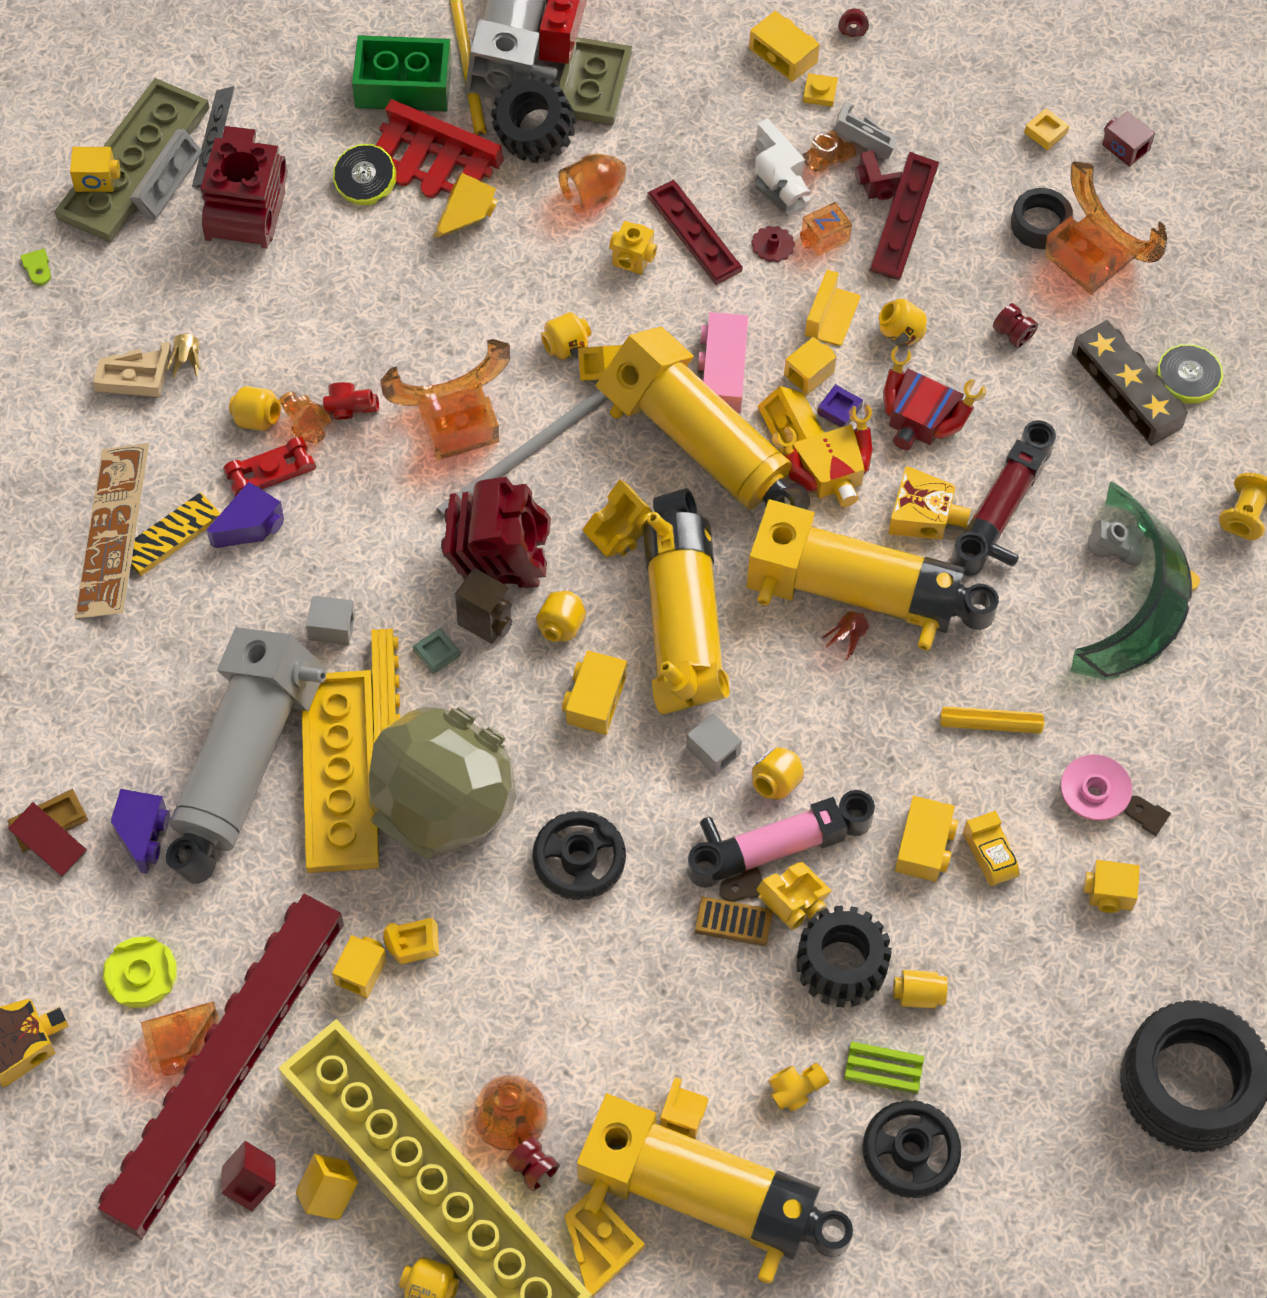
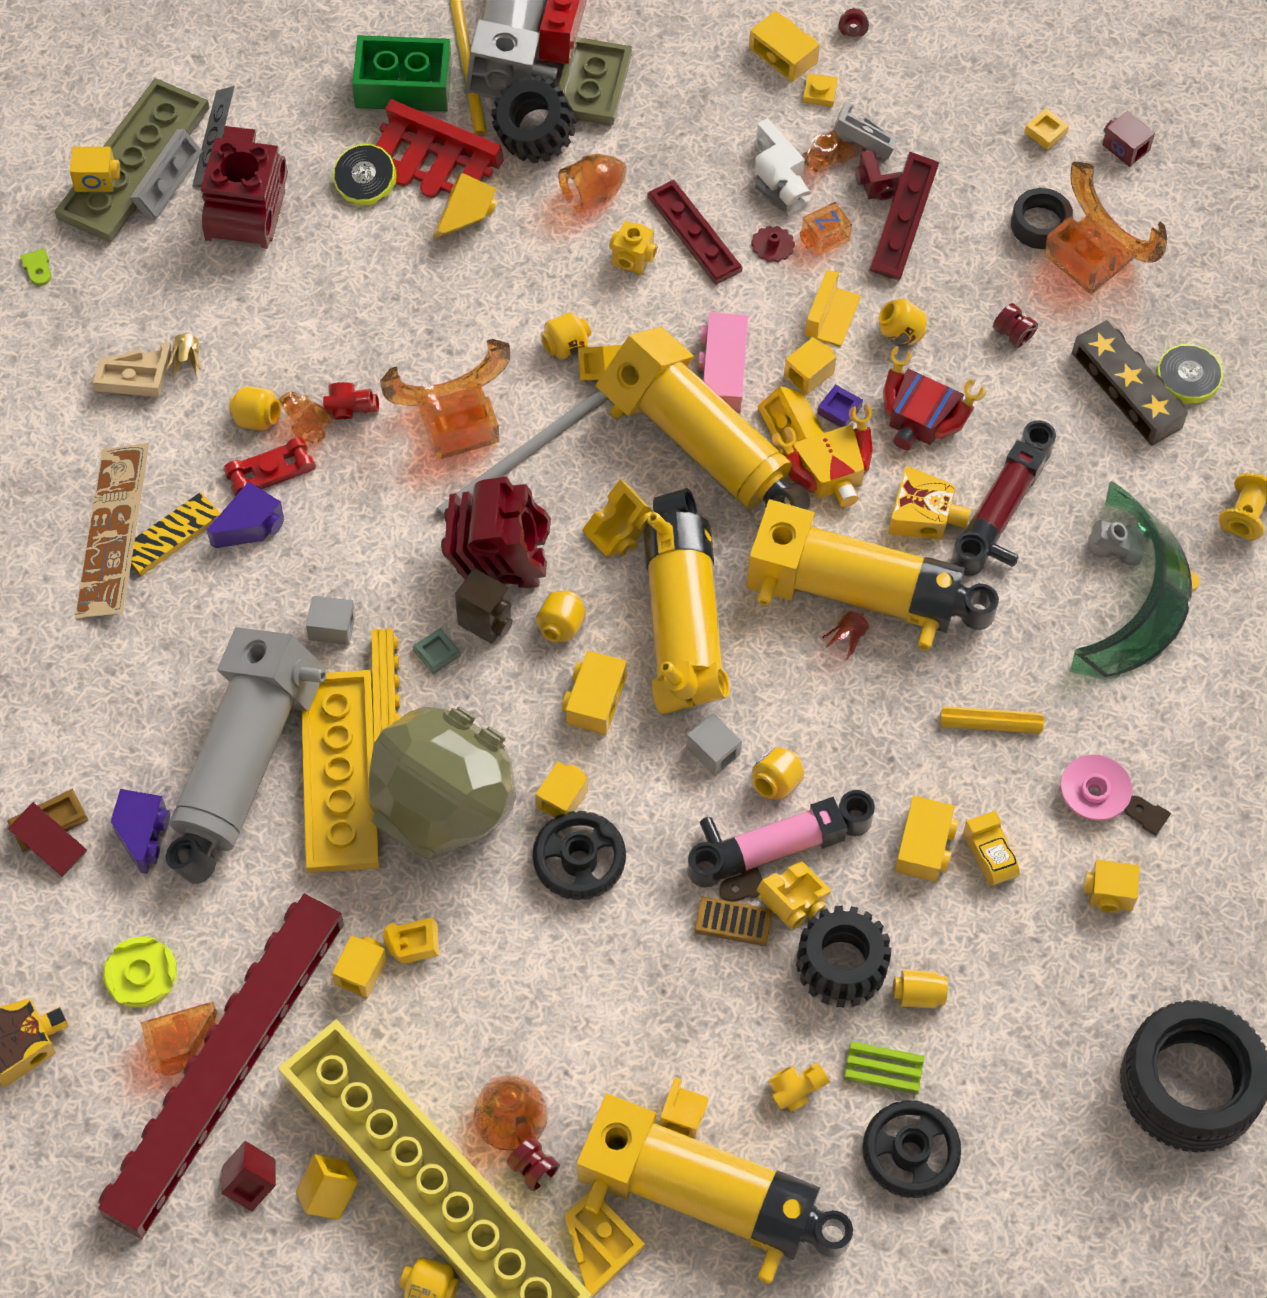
(562, 790): none -> yellow brick

